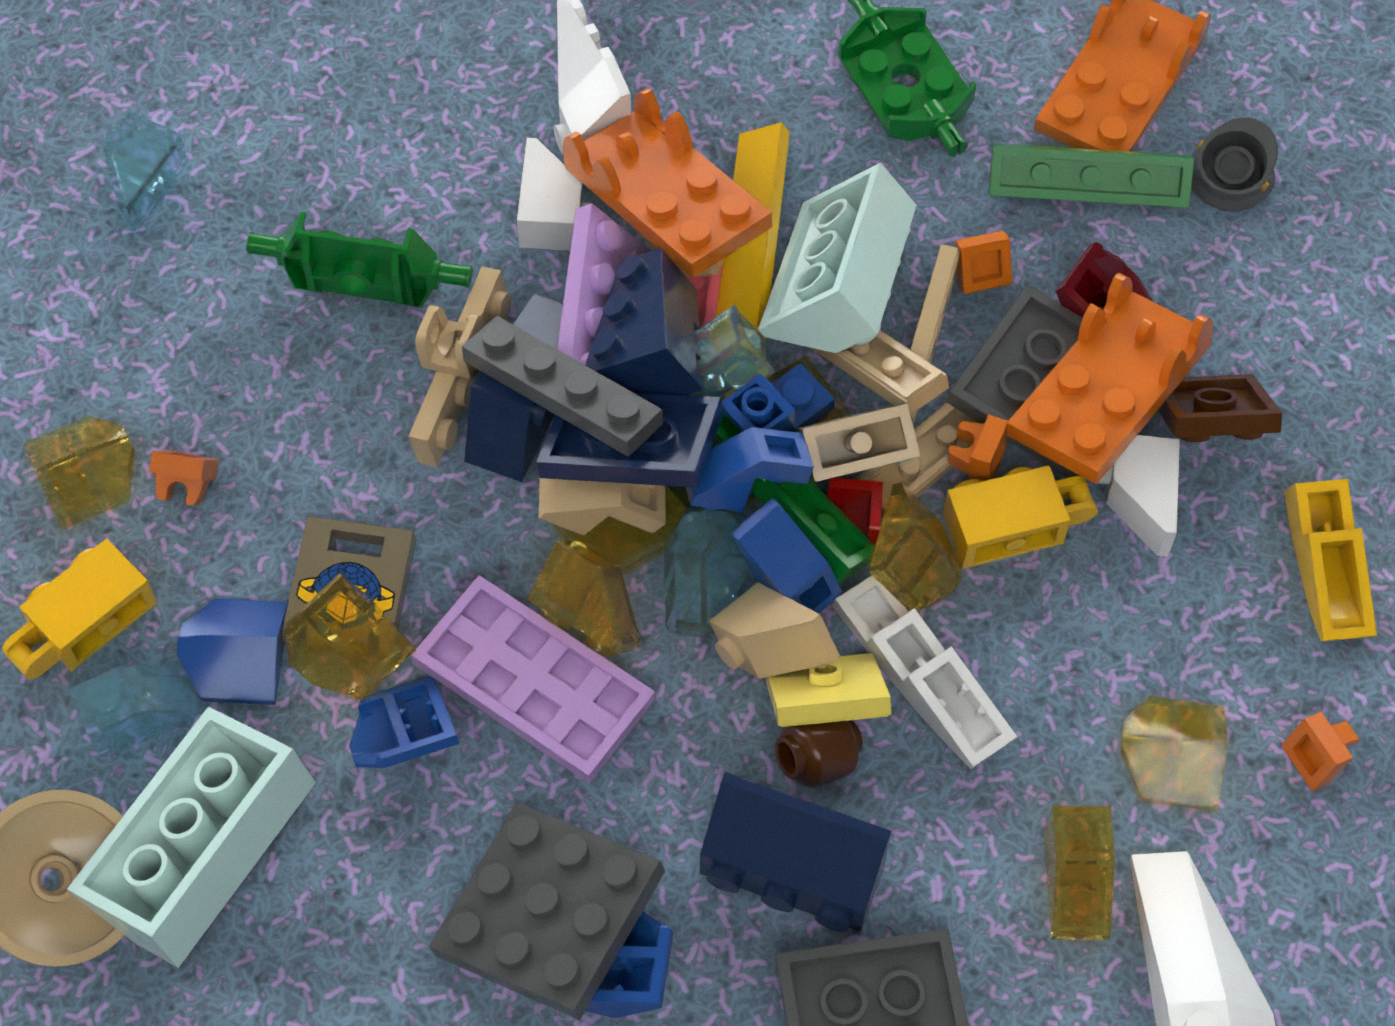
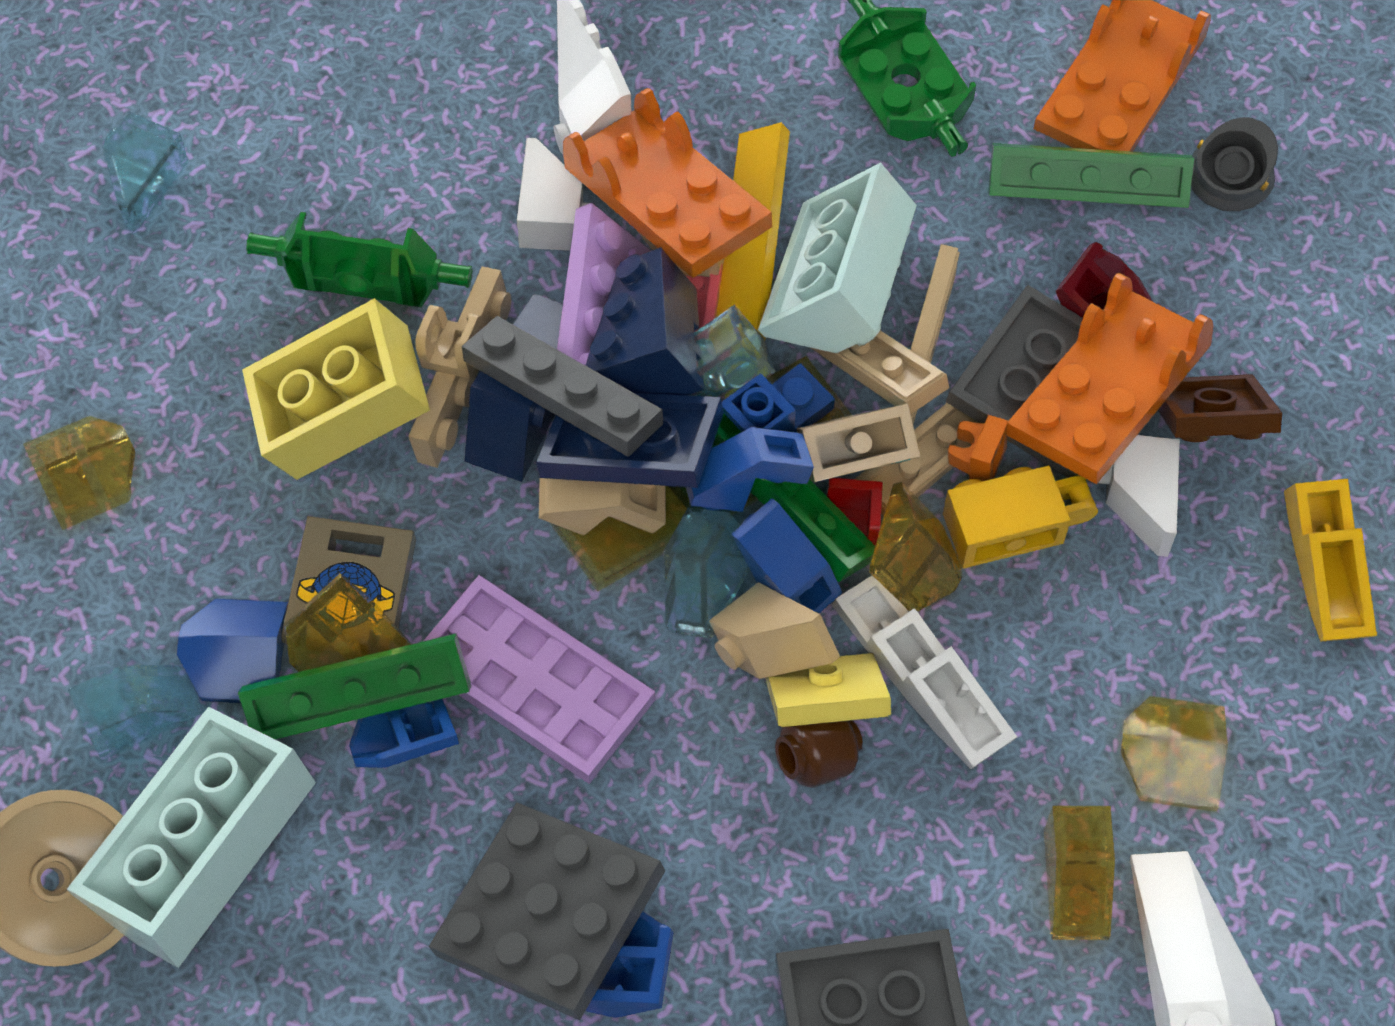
(79, 611): yellow brick -> none
(186, 468): orange tile -> none
(335, 389): none -> light yellow brick
(356, 688): none -> green plate
(588, 594): clear yellow slope -> none
(793, 853): dark blue slope -> none
(984, 262): orange tile -> none
(1320, 749): orange tile -> none

